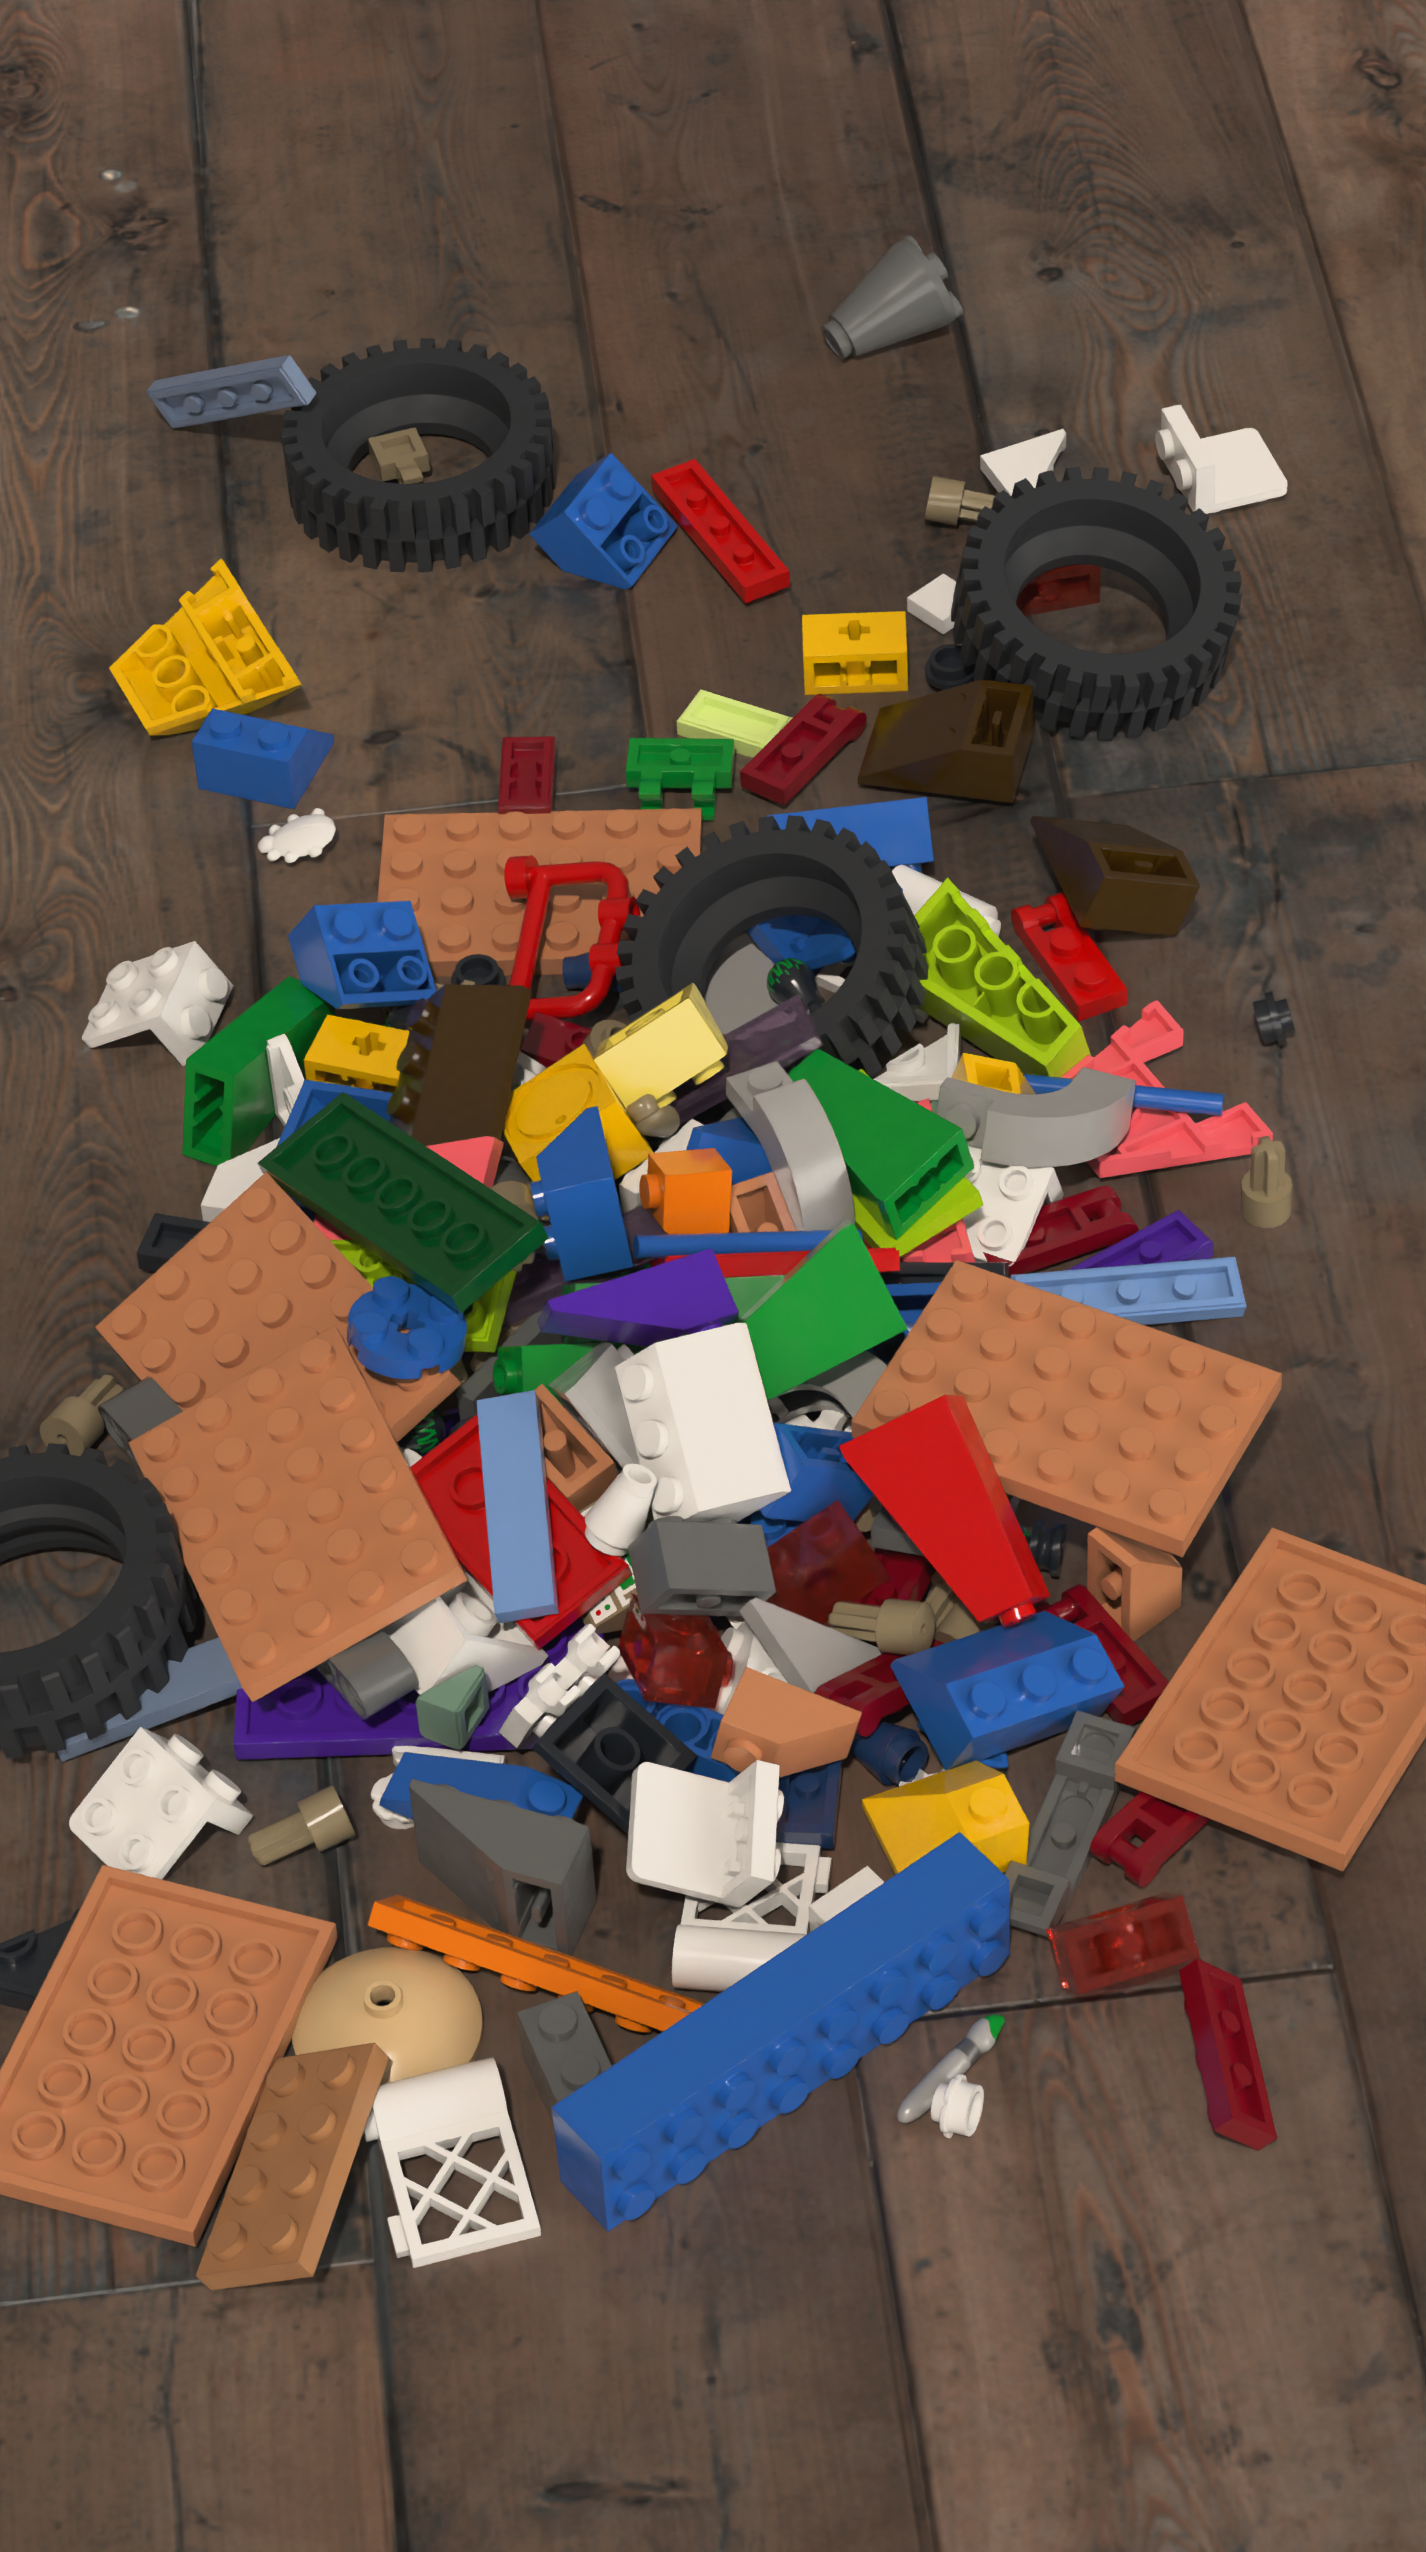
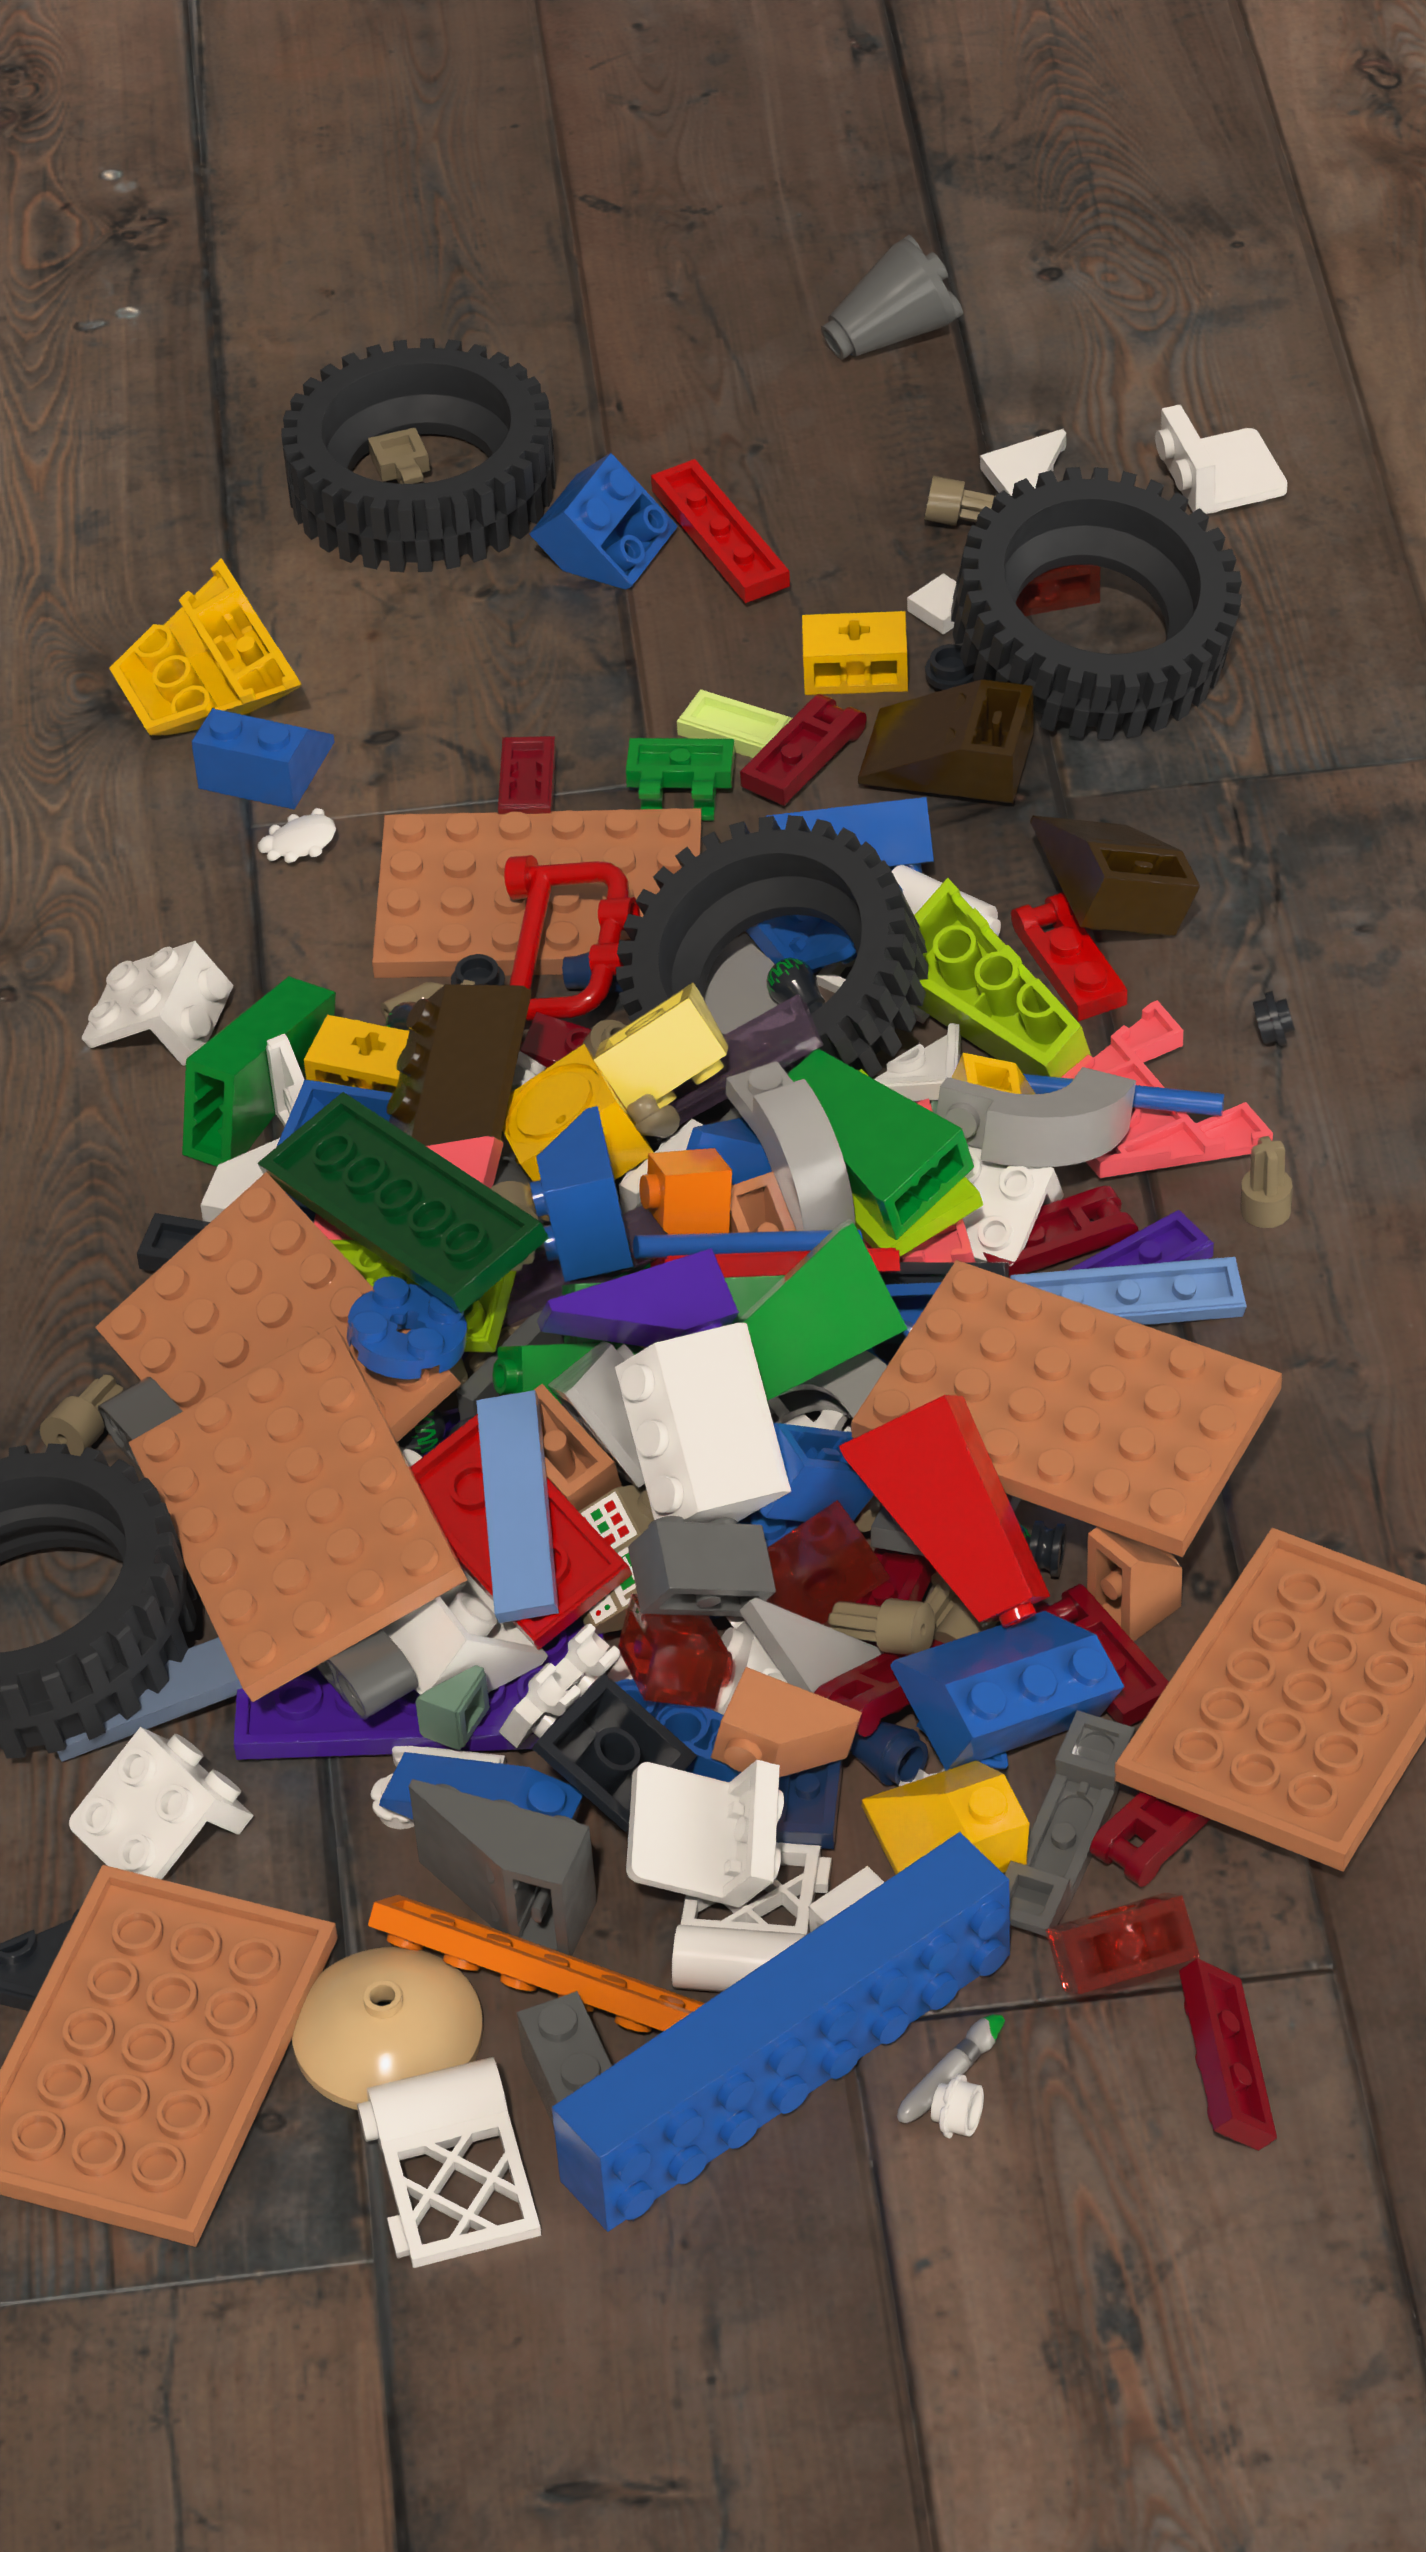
(231, 392): sand blue tile -> none
(292, 2167): medium nougat plate -> none
(318, 1822): dark tan piece -> none
(362, 955): blue slope -> none
(621, 1511): white cone -> none

